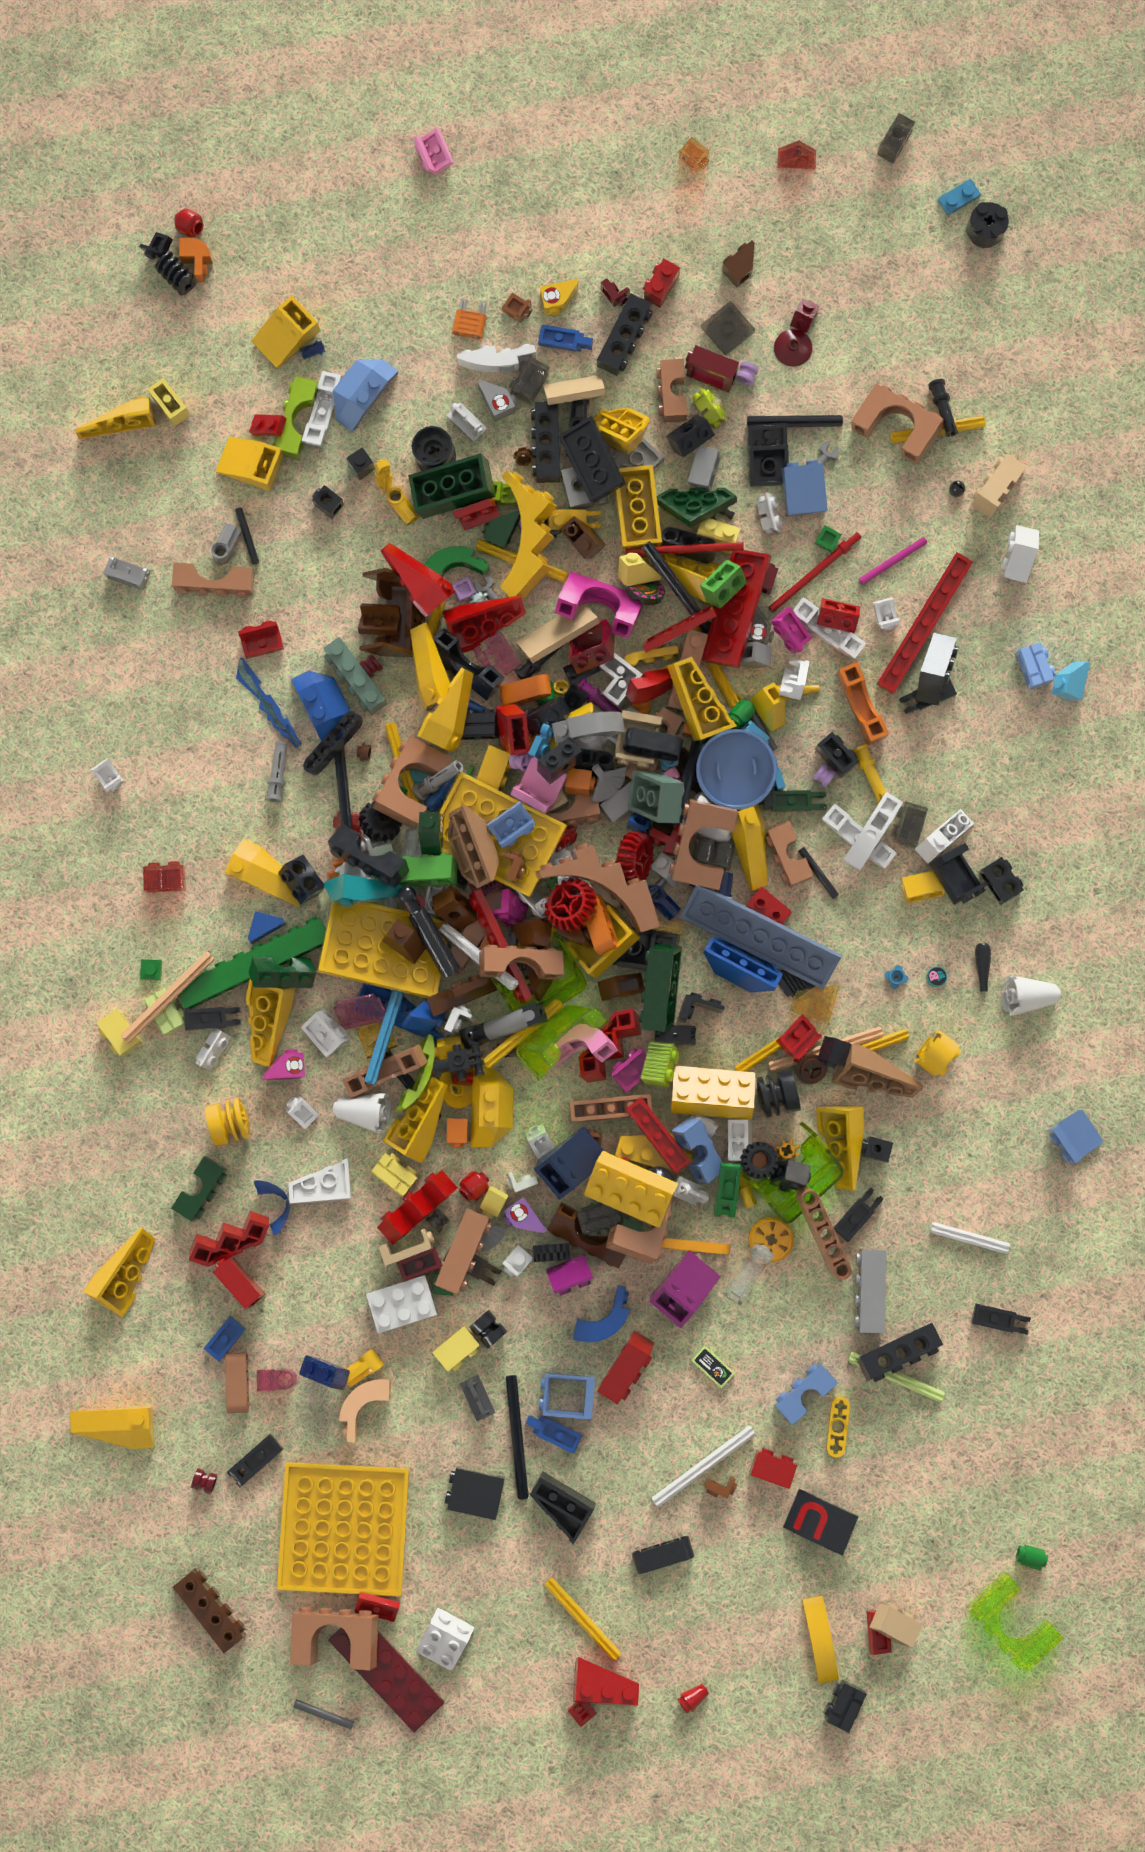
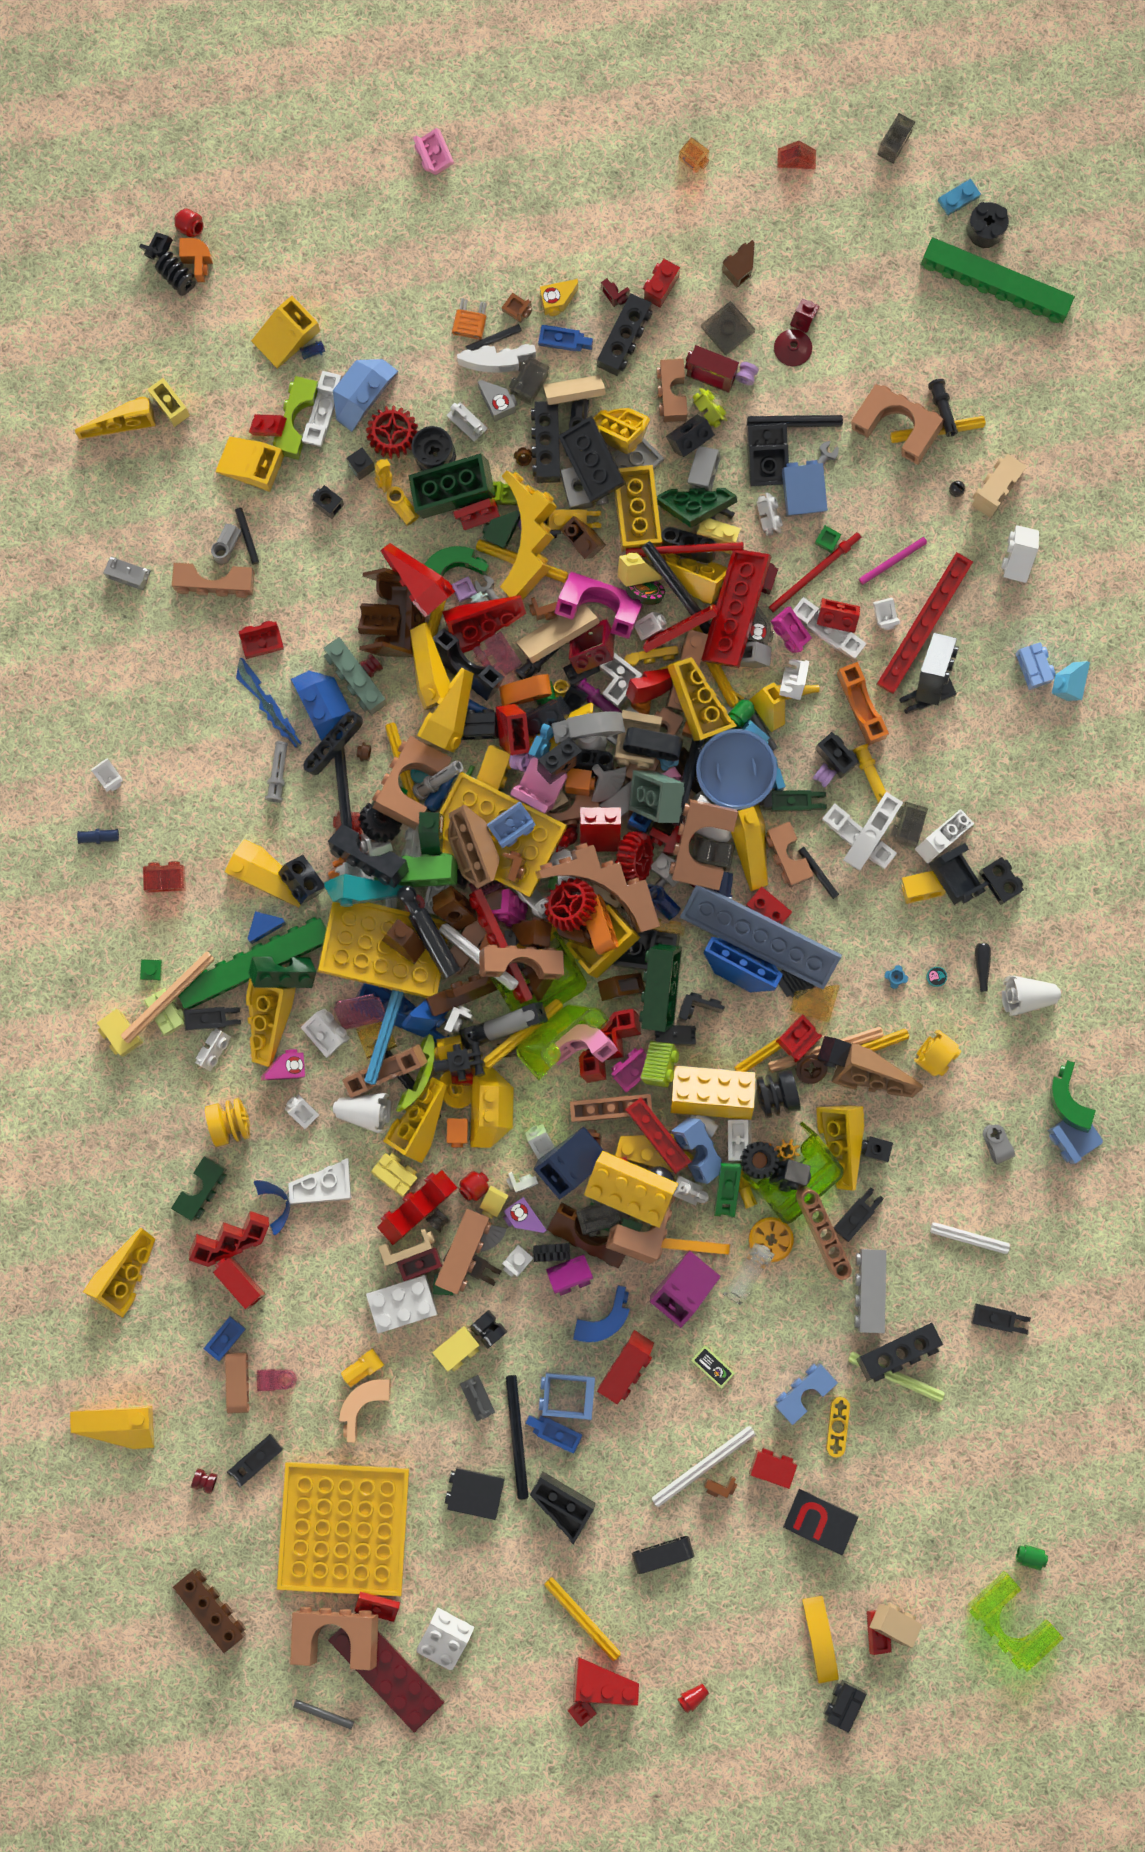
(98, 836): none -> dark blue pin
(324, 1372): clear blue brick -> none
(385, 430): none -> red gear
(494, 338): none -> black bar
(543, 612): none -> dark orange bracket
(601, 828): none -> red brick
(650, 625): none -> white bracket
(723, 584): bright green brick -> none
(997, 280): none -> green brick
(999, 1147): none -> light grey piece
(1063, 1103): none -> green arch

